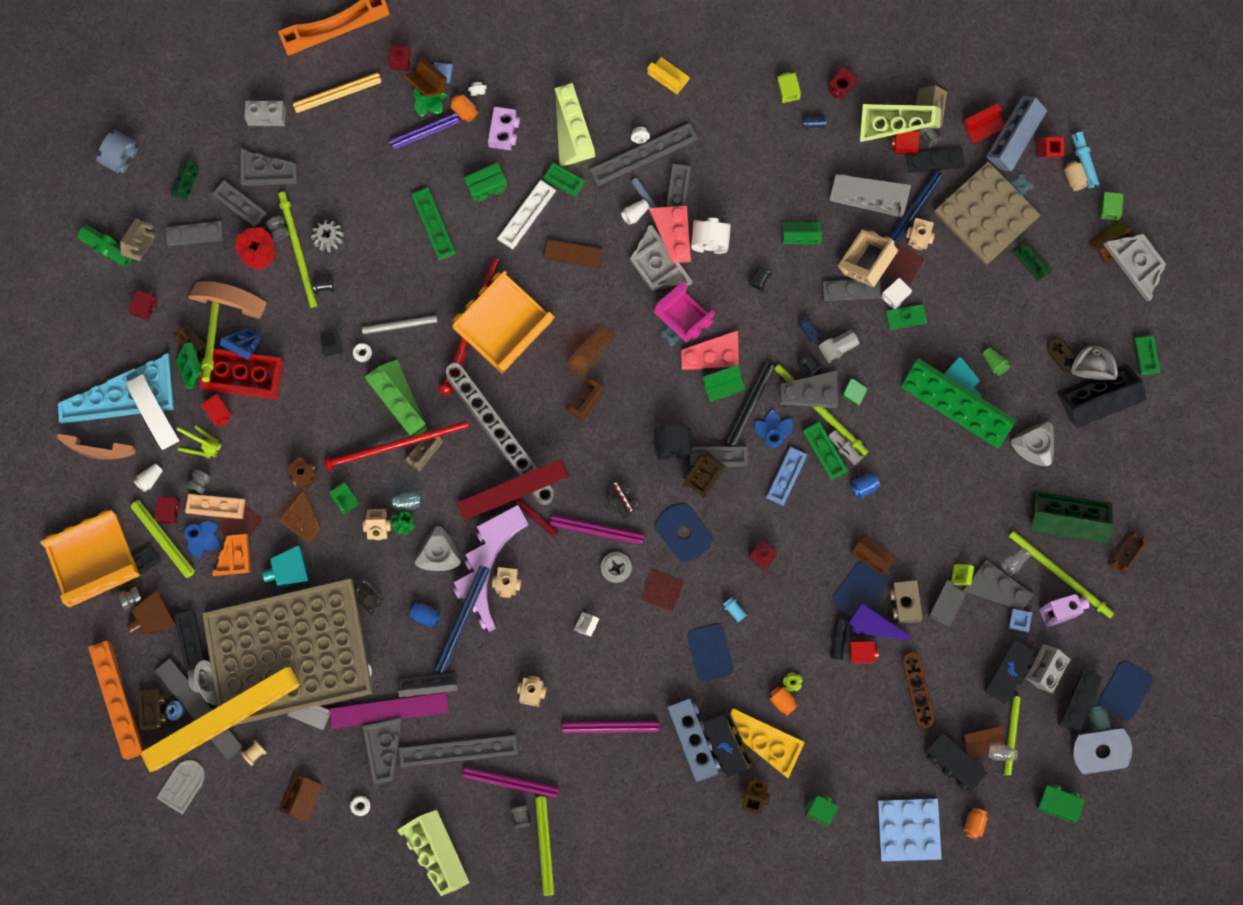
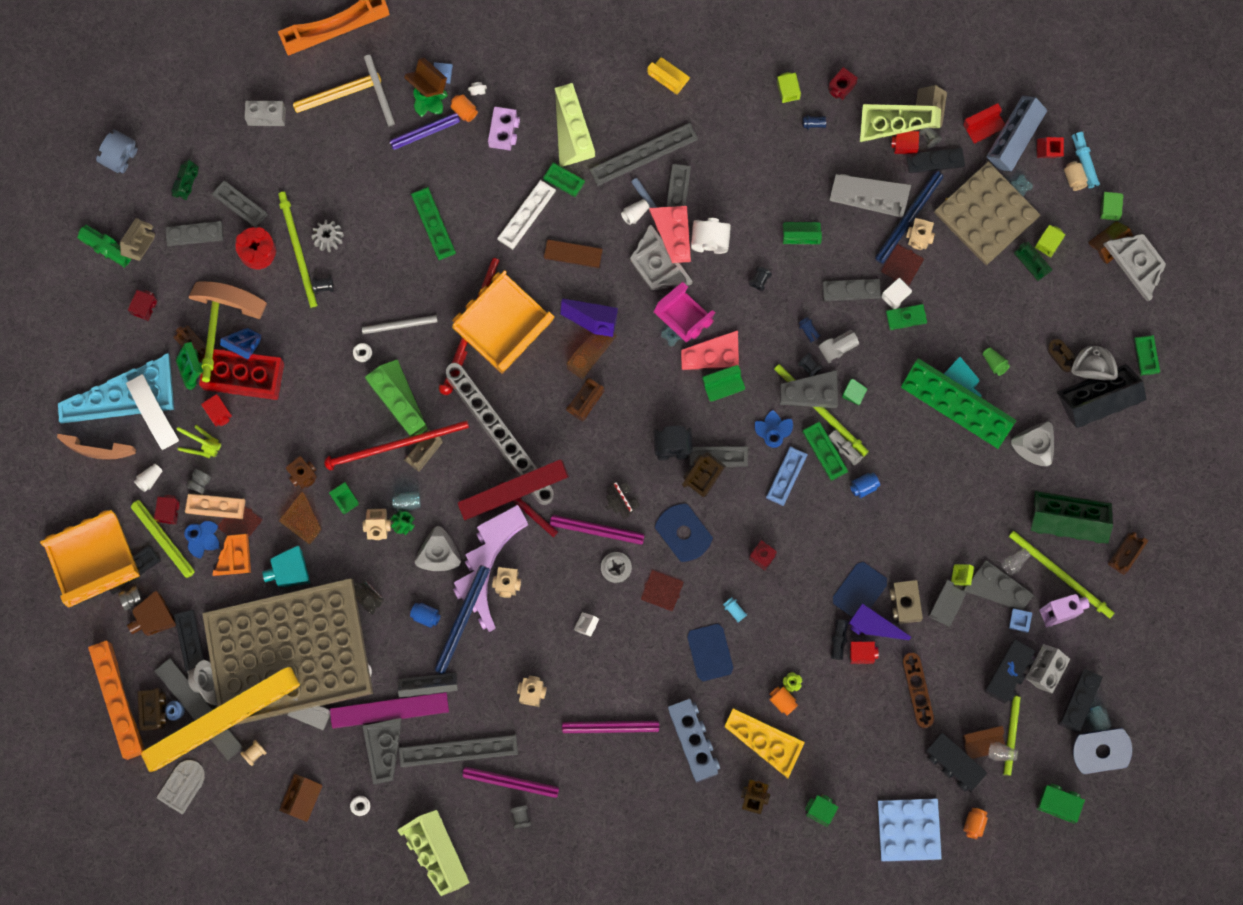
(263, 170): dark grey wing -> none
(277, 228): dark grey wheel -> none
(331, 344): black panel -> none
(379, 90): none -> light grey bar
(399, 58): dark red brick -> none
(485, 182): green brick -> none
(544, 846): lime axle -> none
(593, 317): none -> dark purple slope
(640, 135): white plate -> none
(728, 744): black brick -> none
(750, 404): black axle -> none
(857, 249): tan window -> none
(873, 555): reddish brown panel -> none
(1050, 240): none -> lime brick
(1126, 691): dark blue piece -> none

